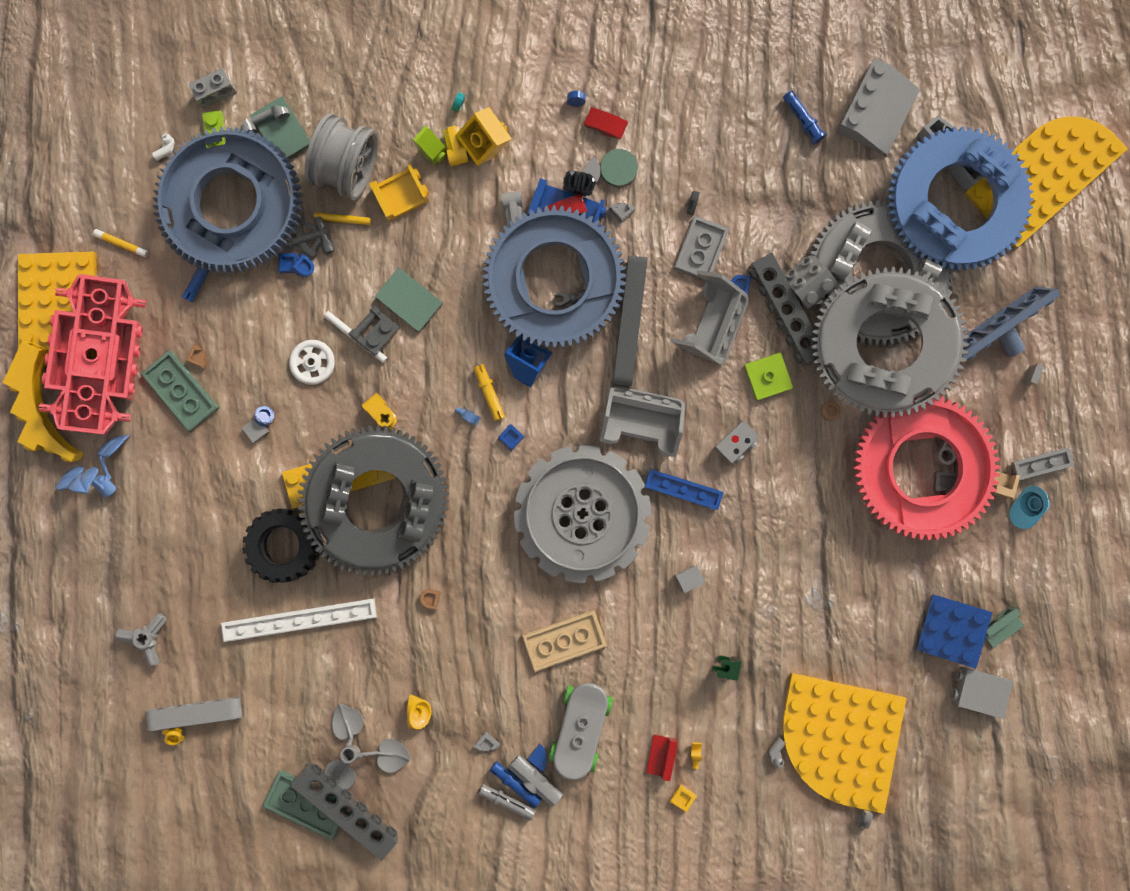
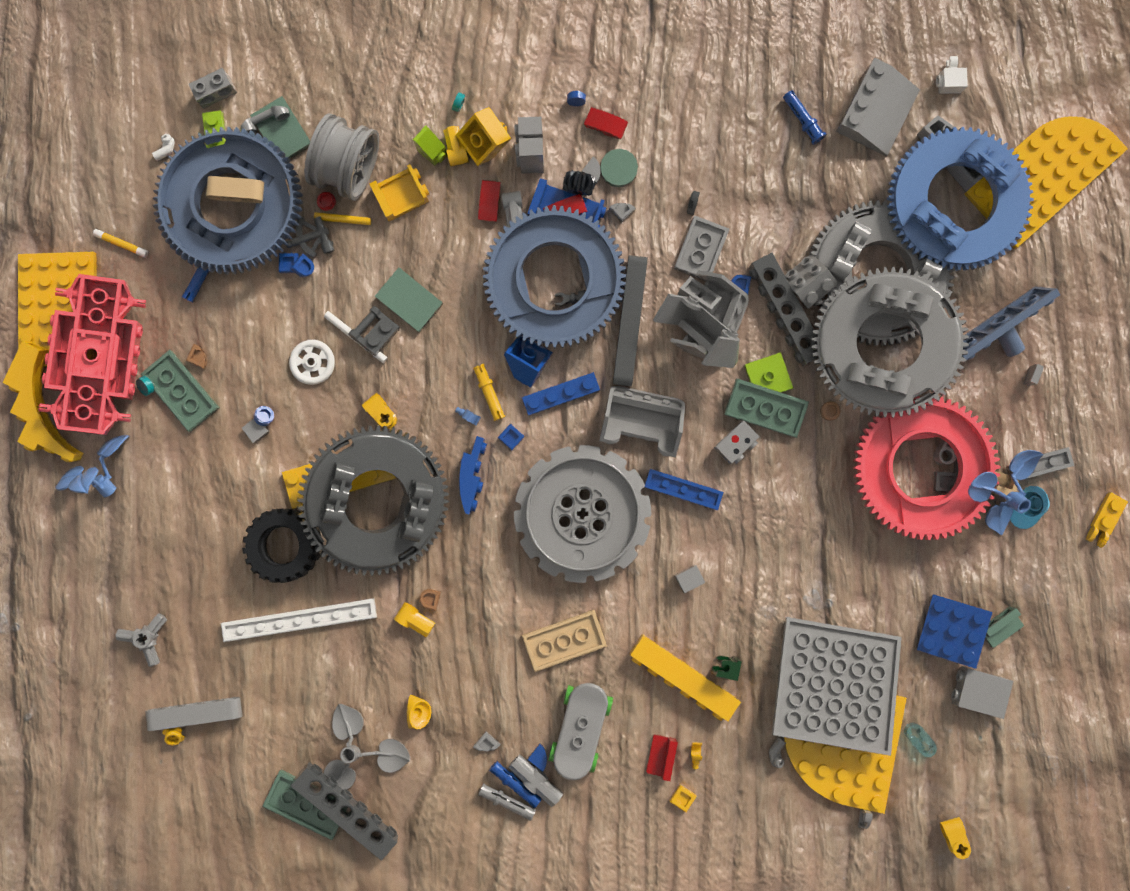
(145, 385): none -> teal tile
(235, 189): none -> tan beam
(326, 201): none -> red plate
(410, 617): none -> yellow piece
(468, 483): none -> blue slope
(489, 200): none -> red slope
(529, 144): none -> light grey piece
(561, 393): none -> blue plate
(685, 678): none -> yellow brick
(703, 327): none -> light grey windscreen
(706, 297): none -> light grey brick
(766, 408): none -> sand green tile
(837, 686): none -> light grey plate
(916, 742): none -> clear light blue beam
(952, 78): none -> white brick
(955, 834): none -> yellow piece
(980, 490): none -> medium blue plant
(1106, 518): none -> yellow hinge

